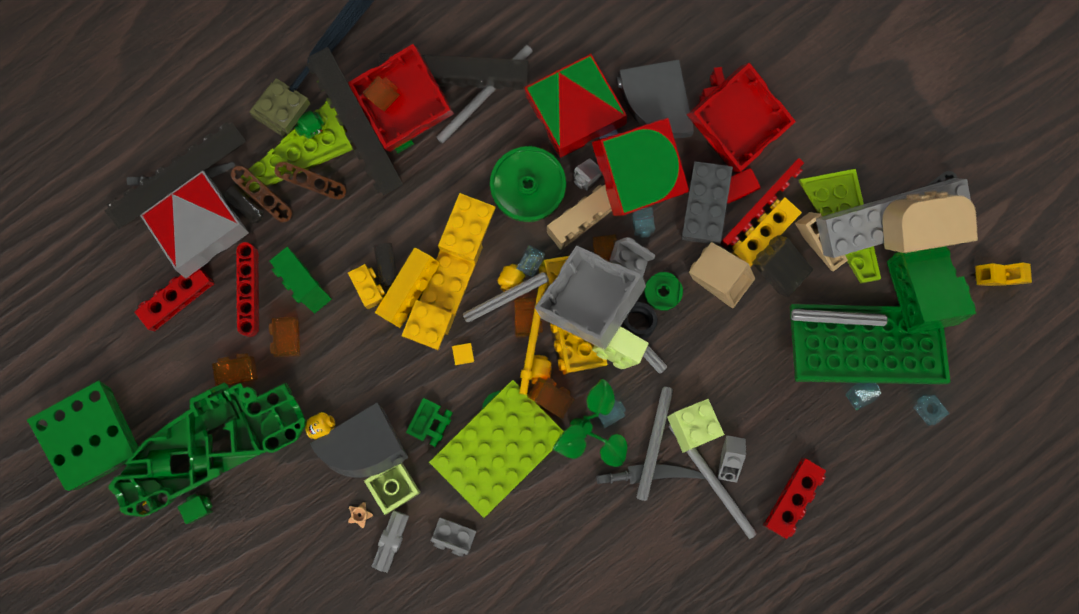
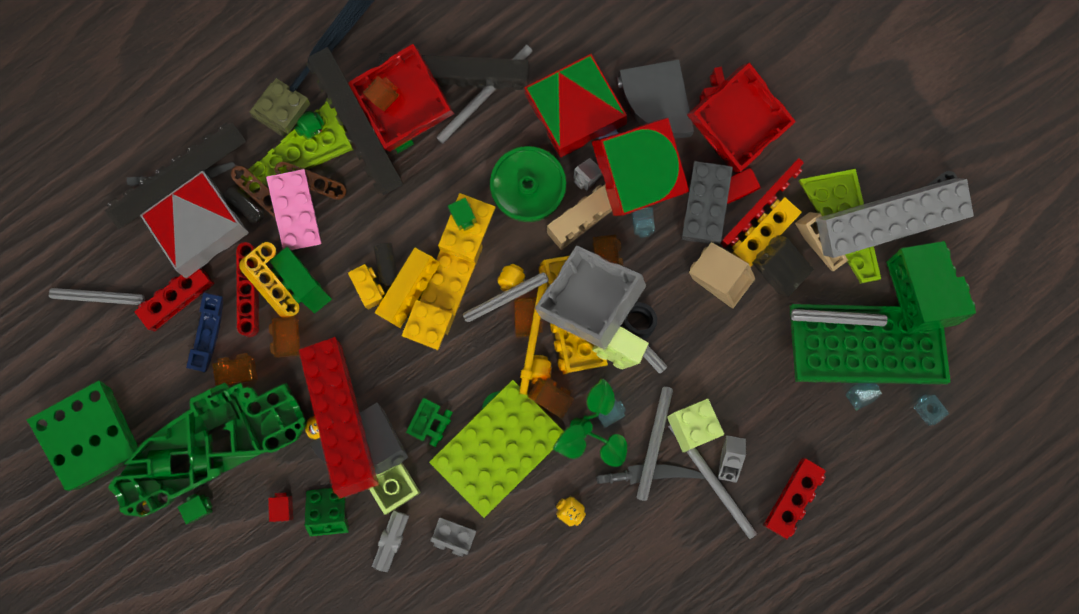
(96, 296): none -> light grey axle
(207, 332): none -> dark blue slope
(266, 289): none -> yellow beam
(280, 507): none -> red brick
(294, 210): none -> bright pink plate
(325, 513): none -> green bracket
(338, 418): none -> red brick
(364, 514): light nougat plate -> none
(462, 214): none -> green brick
(463, 354): yellow tile -> none
(530, 261): clear light blue brick -> none
(570, 511): none -> yellow head
(631, 255): light grey bracket -> none
(672, 285): green plate -> none
(928, 222): tan brick -> none
(998, 274): yellow brick -> none

